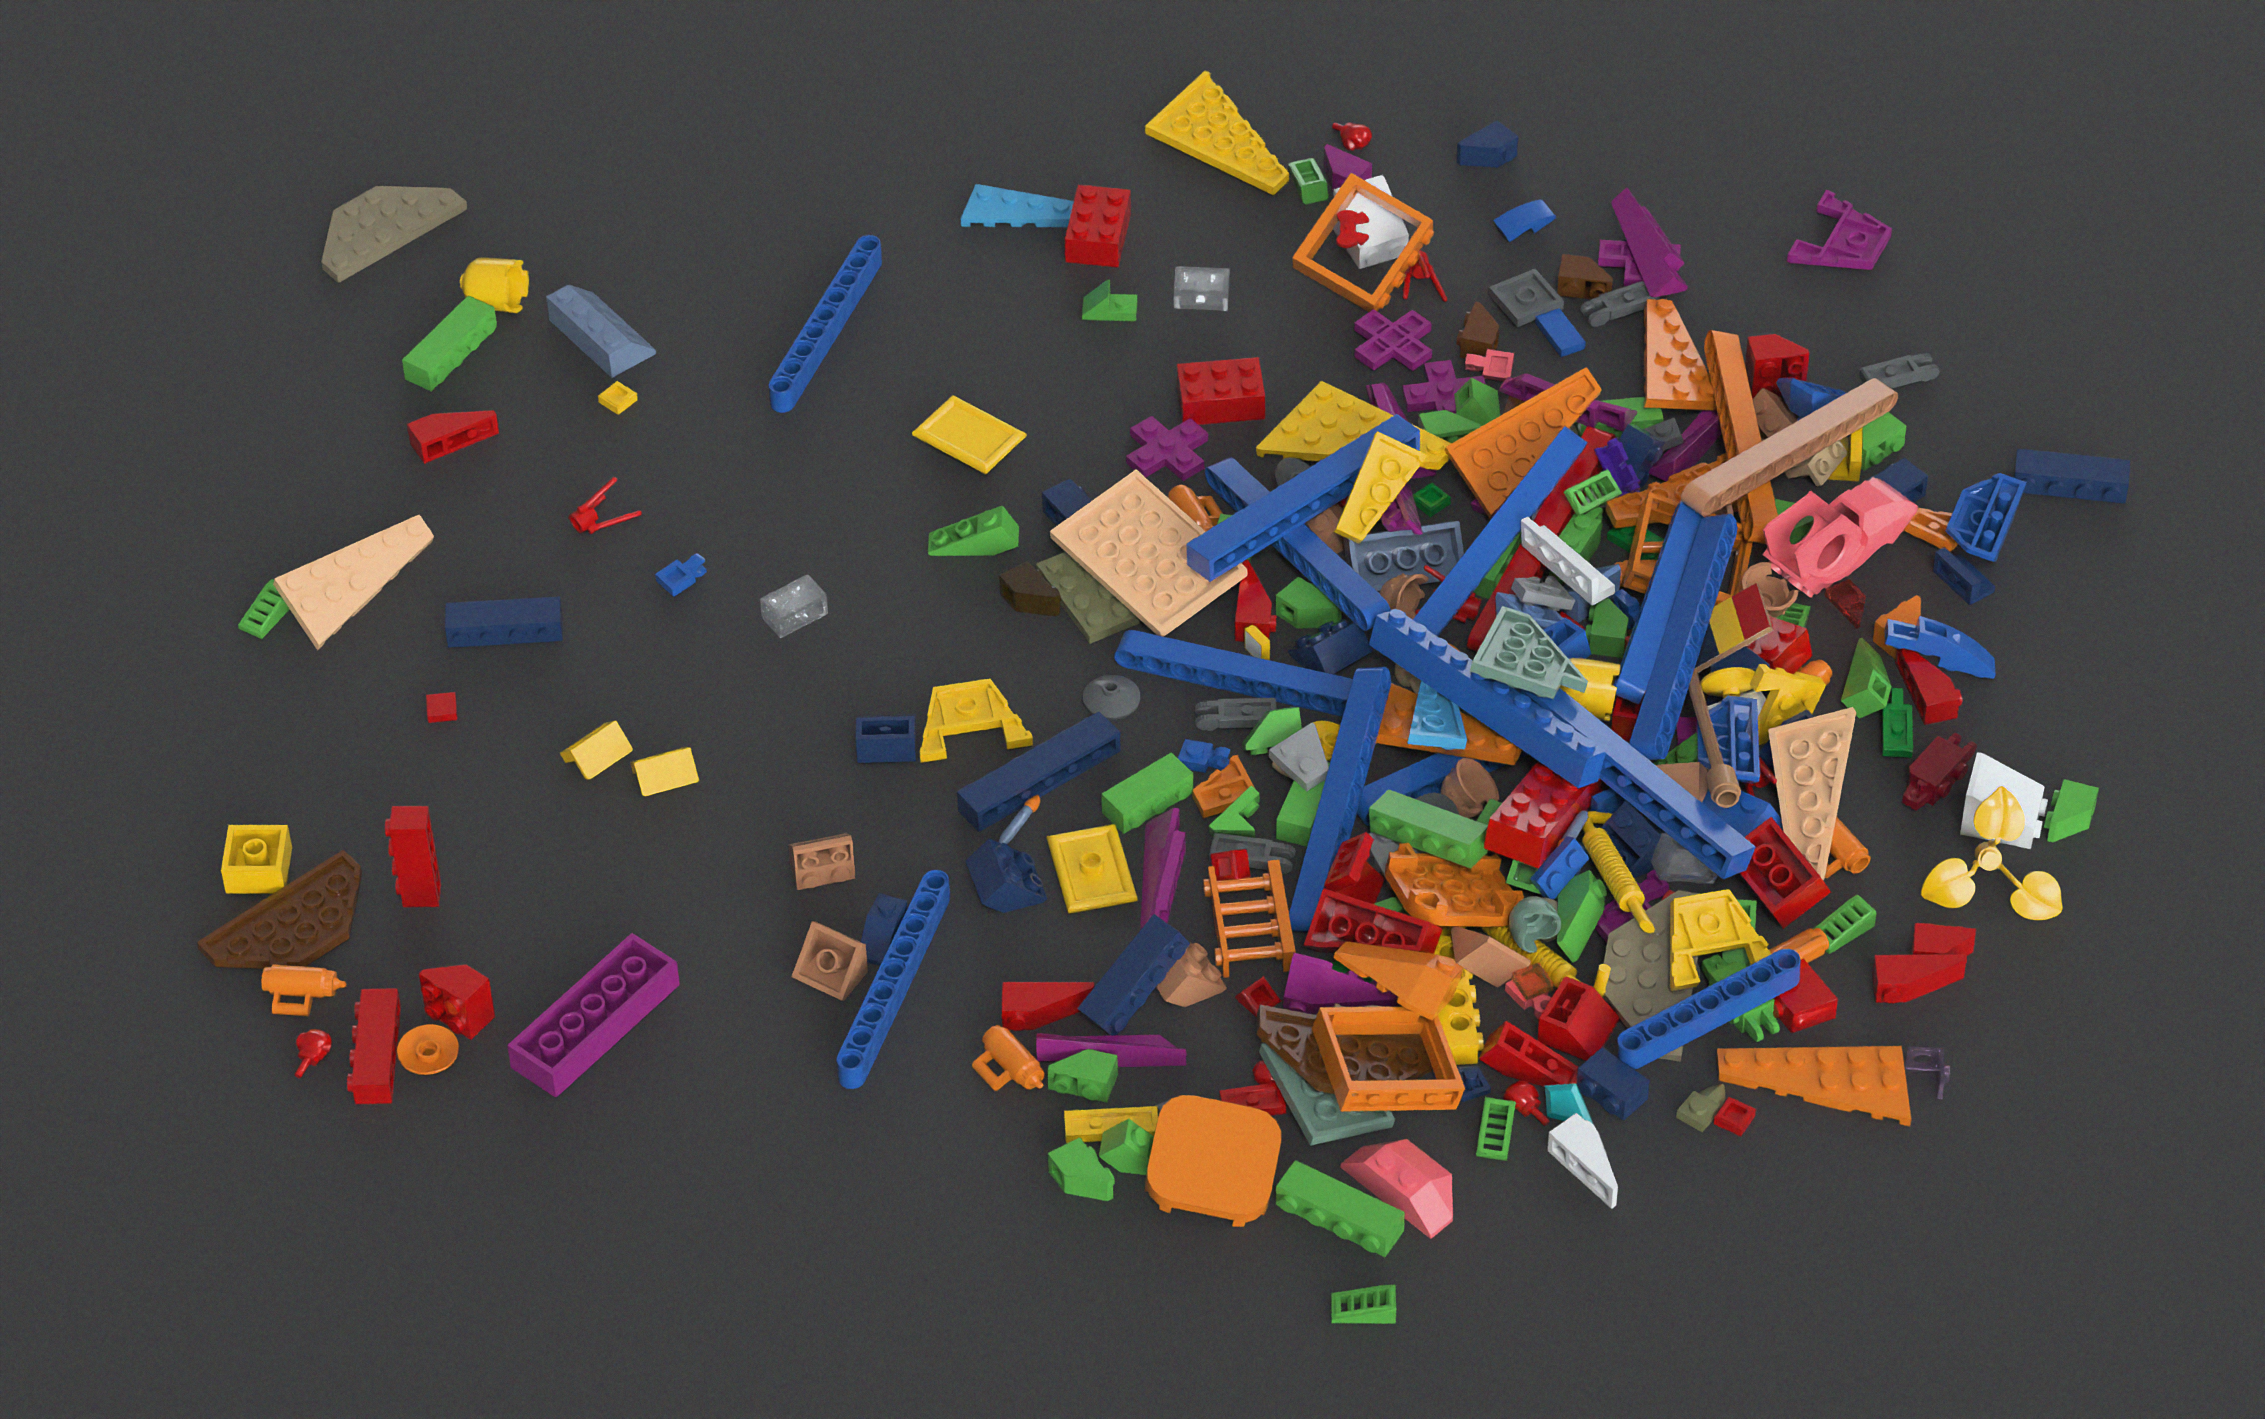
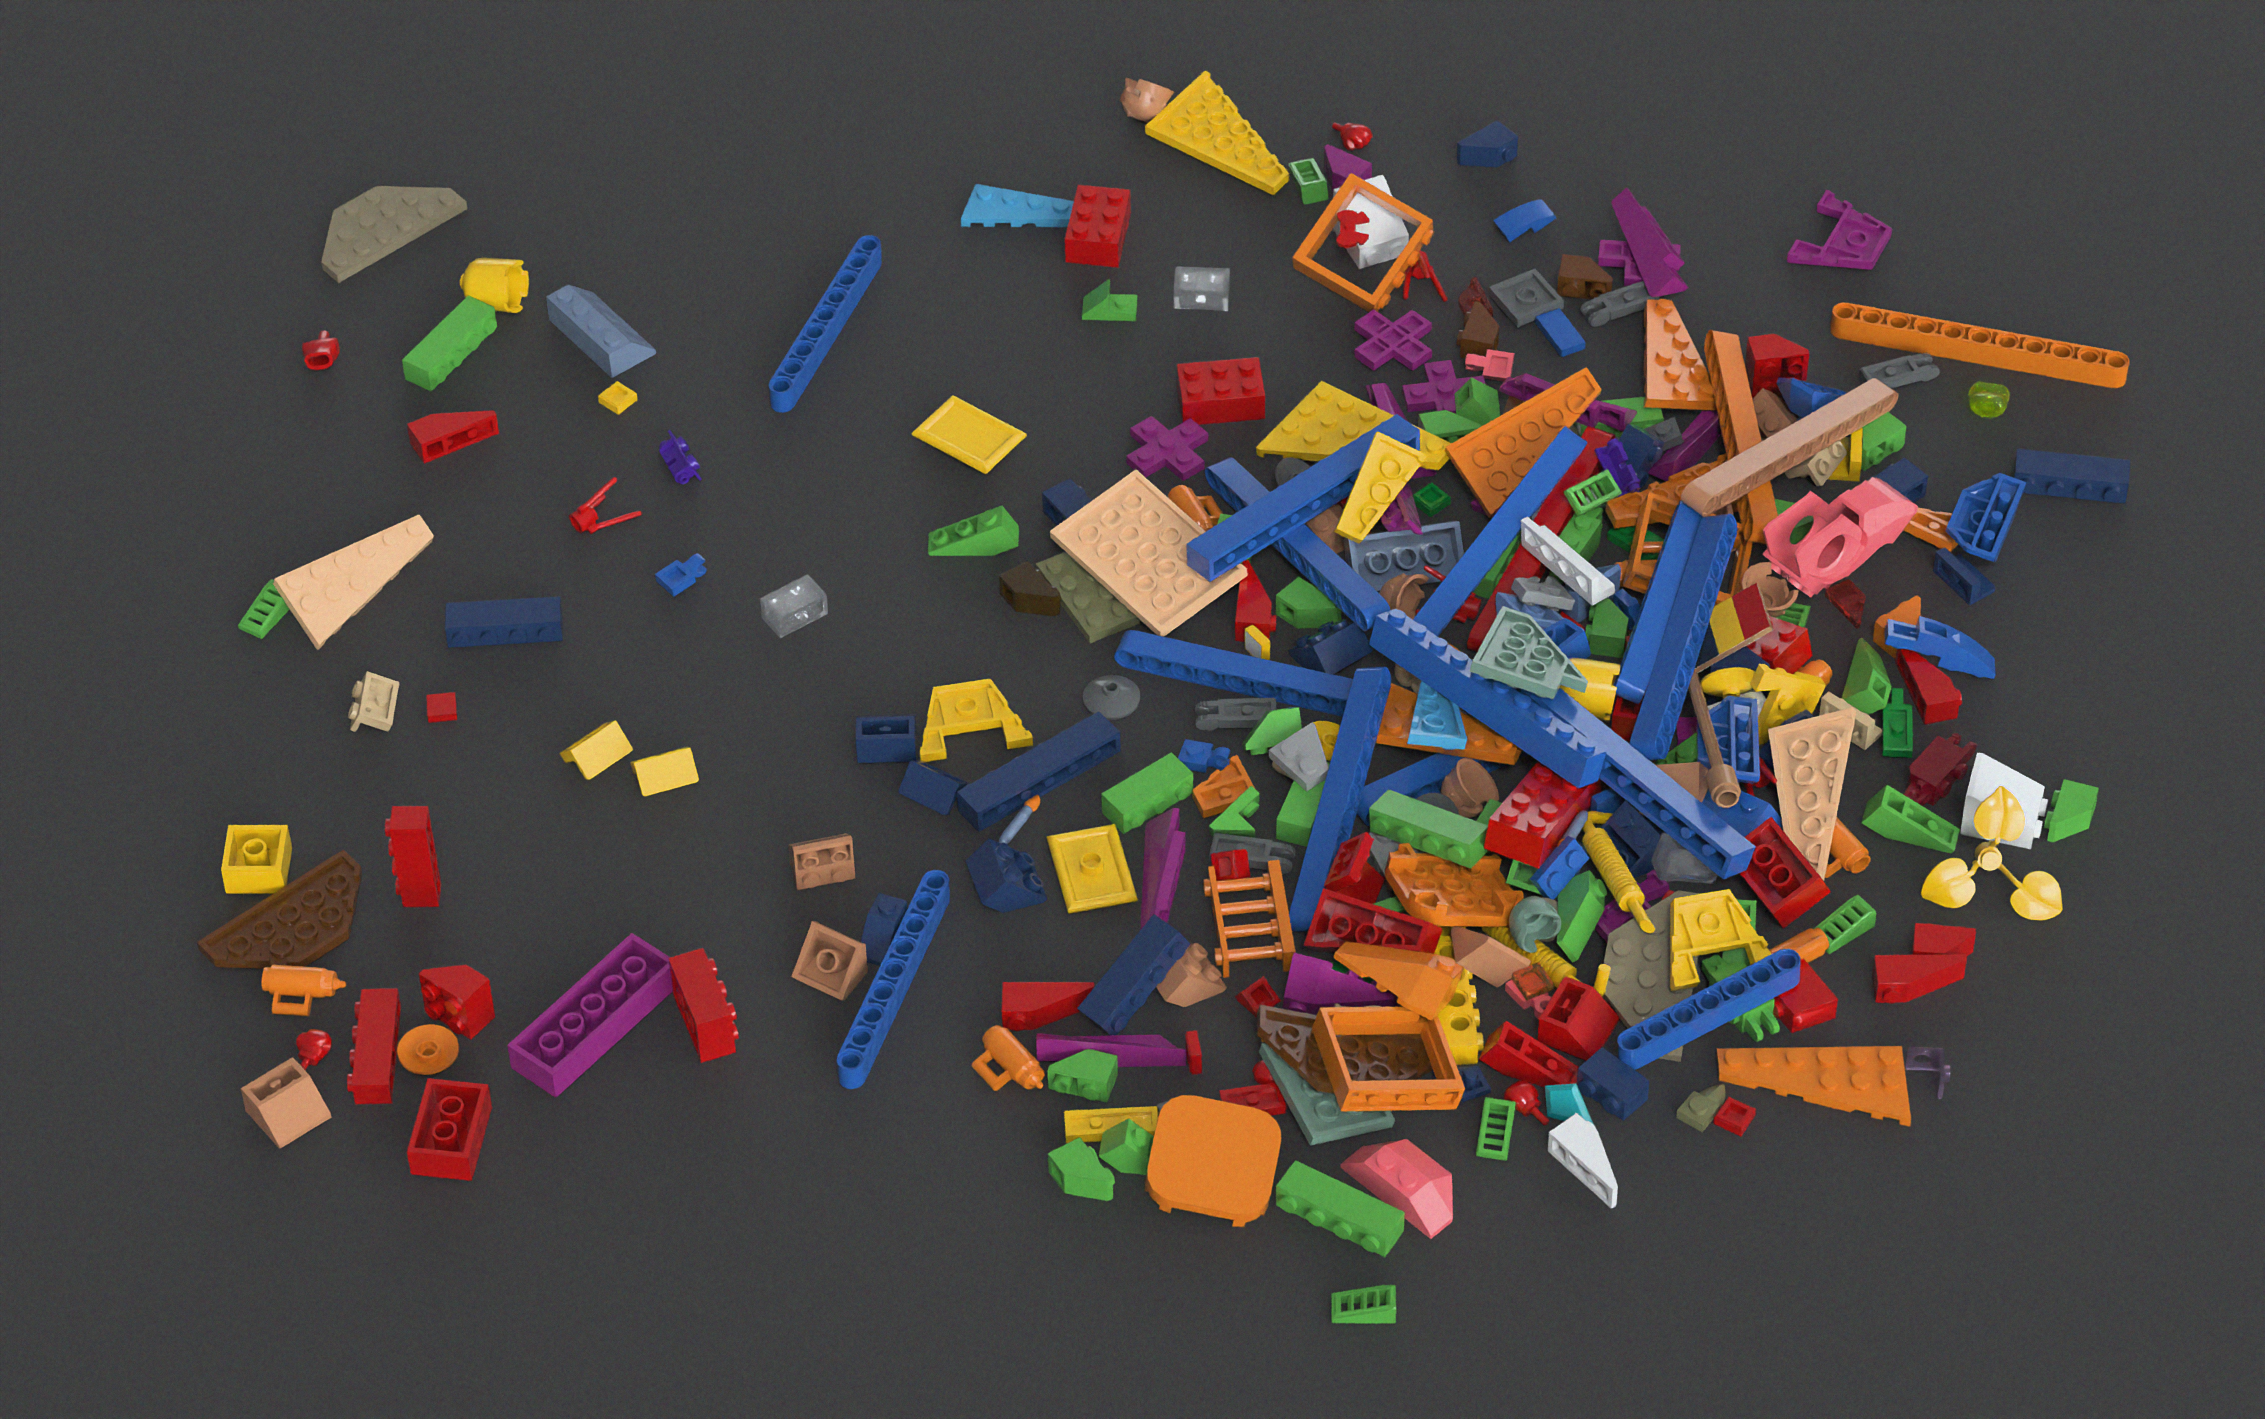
(285, 1103): none -> nougat slope
(321, 352): none -> red piece
(373, 702): none -> tan bracket
(449, 1129): none -> red brick
(676, 451): none -> dark purple hinge
(703, 1004): none -> red brick
(931, 786): none -> dark blue panel
(1144, 99): none -> nougat helmet
(1193, 1052): none -> red tile
(1473, 294): none -> clear red tile
(1864, 729): none -> tan bracket
(1909, 822): none -> bright green slope
(1979, 345): none -> orange beam
(1988, 399): none -> clear neon green piece

